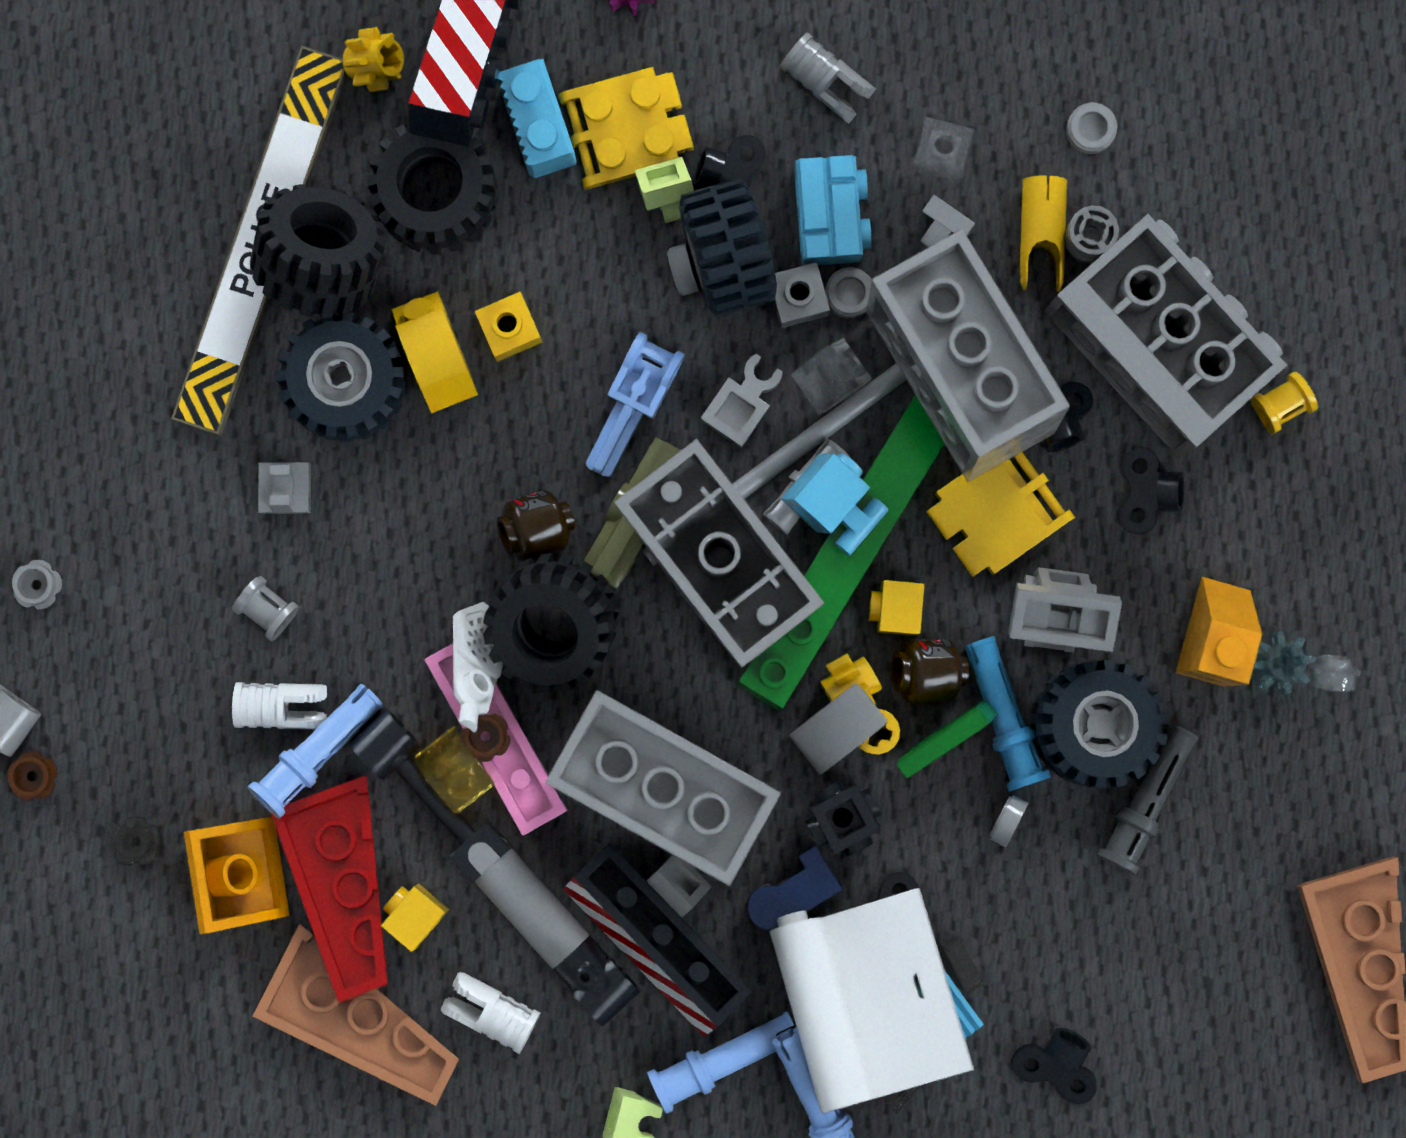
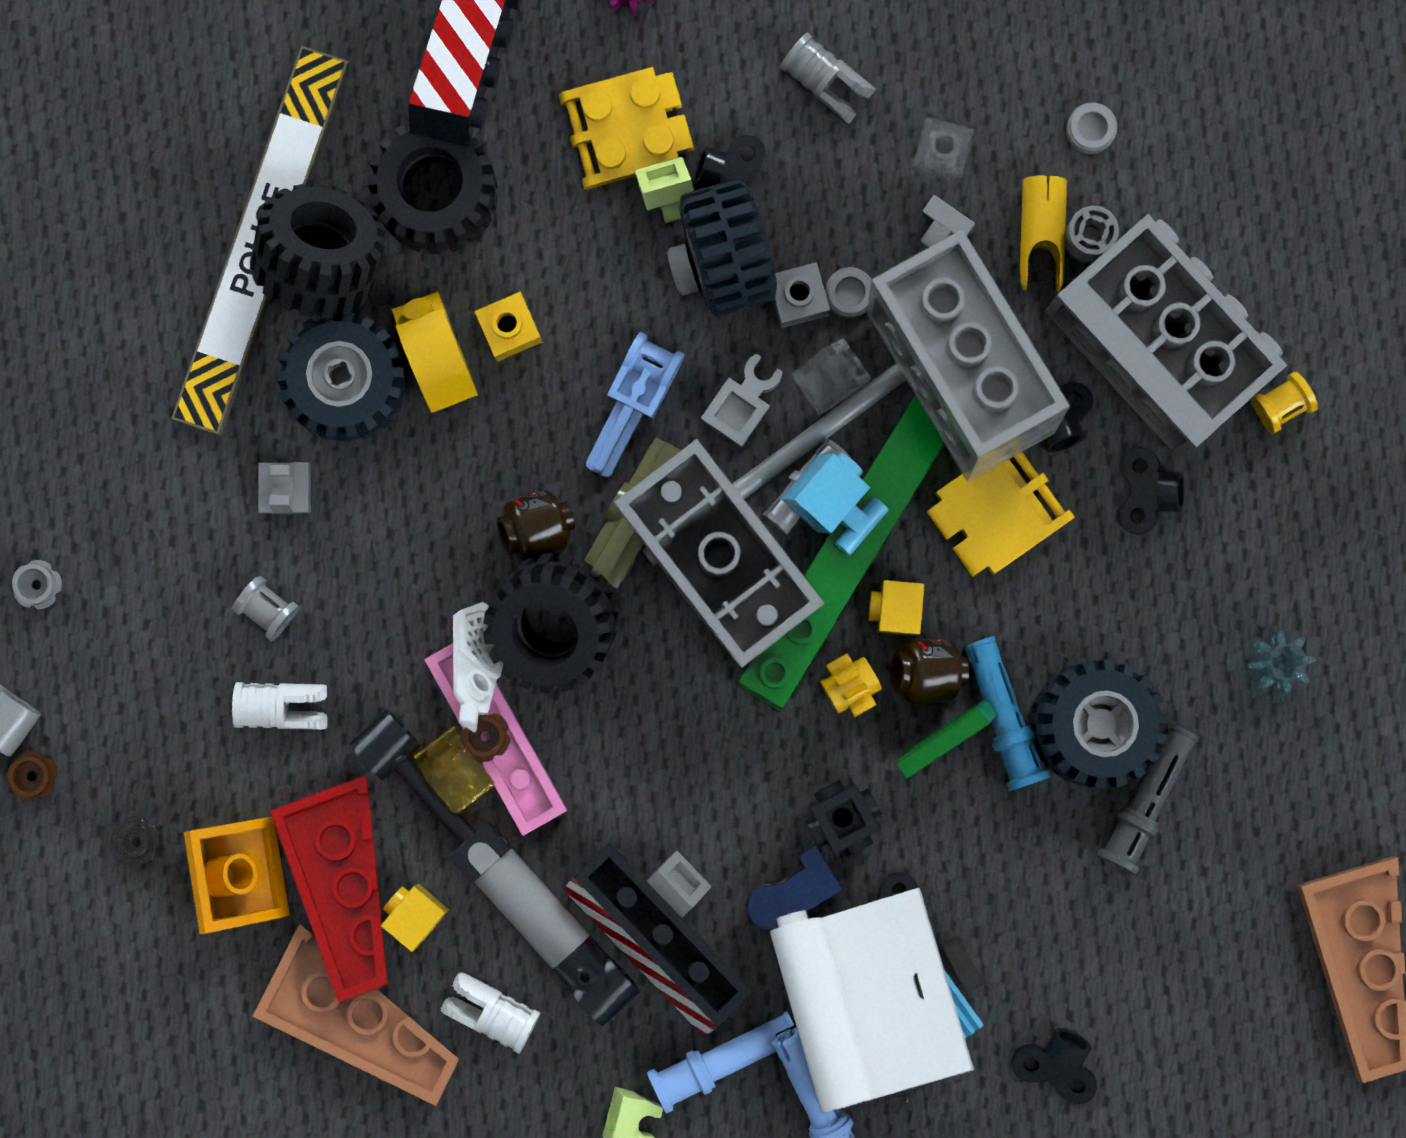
(299, 767): light blue pin -> none
(373, 59): yellow gear -> none
(536, 118): medium azure brick -> none
(663, 787): light grey brick -> none
(830, 210): medium azure brick -> none
(838, 728): light grey panel -> none
(884, 746): yellow bush -> none
(1008, 820): light grey tile -> none
(1063, 612): light grey tile -> none
(1221, 635): light orange slope -> none
(1335, 673): clear plate -> none

